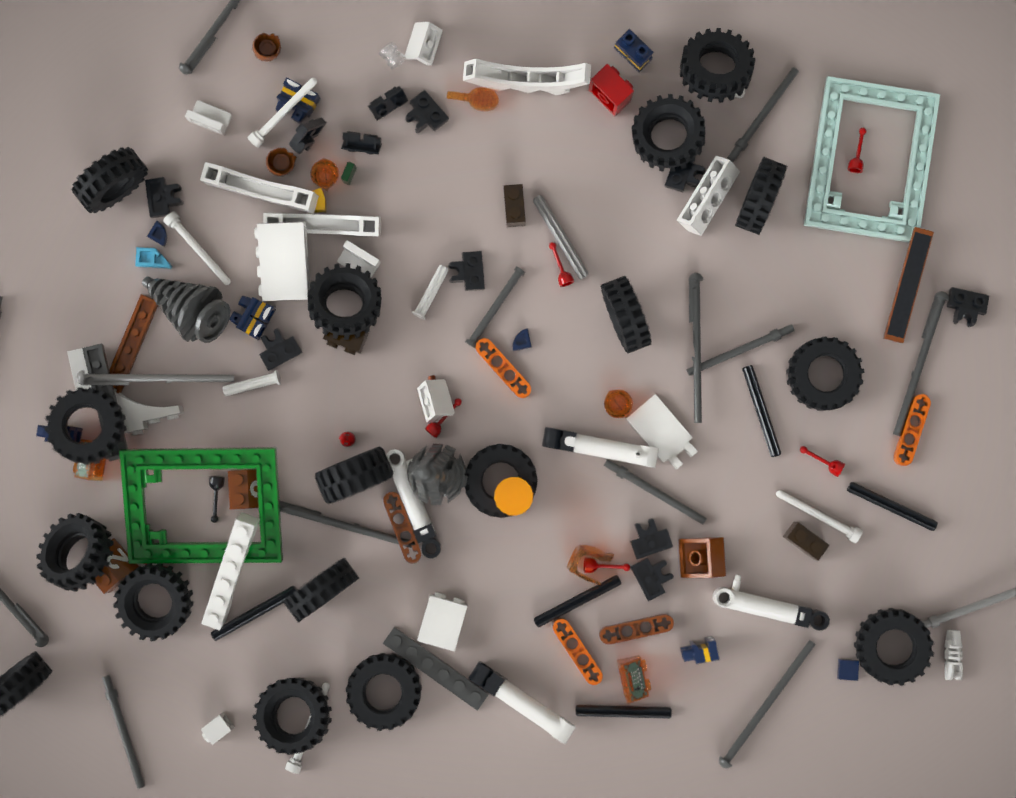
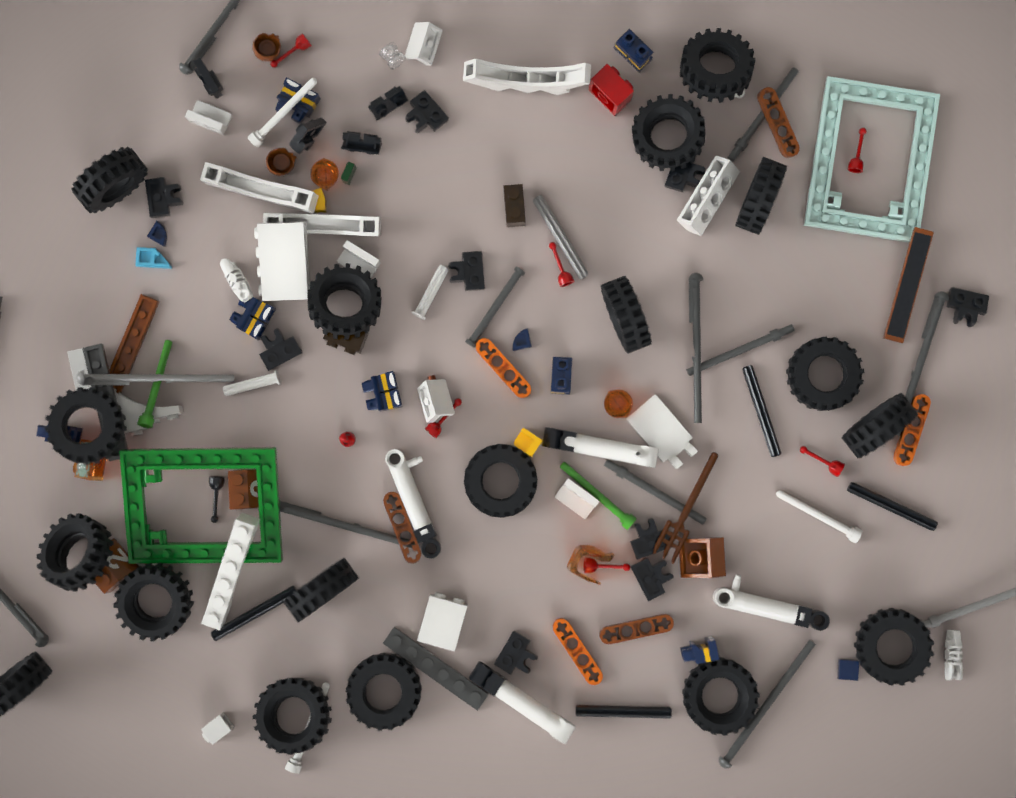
(111, 695): dark grey bar -> none
(146, 419): none -> bright green piece
(173, 220): white piece -> none
(191, 308): dark grey plant -> none
(208, 78): none -> black plate
(236, 280): none -> white hinge
(301, 43): none -> red hinge
(354, 475): black tyre -> none
(381, 384): none -> dark blue hips
(437, 474): dark grey plant -> none
(479, 98): clear orange piece -> none
(513, 496): light orange tile -> none
(515, 654): none -> black plate
(527, 442): none -> yellow panel
(561, 375): none -> dark blue hips
(576, 498): none -> white panel
(577, 601): black axle -> none
(626, 519): none -> bright green piece
(633, 678): slope -> none
(679, 525): none -> reddish brown piece
(742, 711): none -> black tyre
(774, 124): none -> dark orange beam
(806, 541): dark brown brick -> none
(880, 425): none -> black tyre

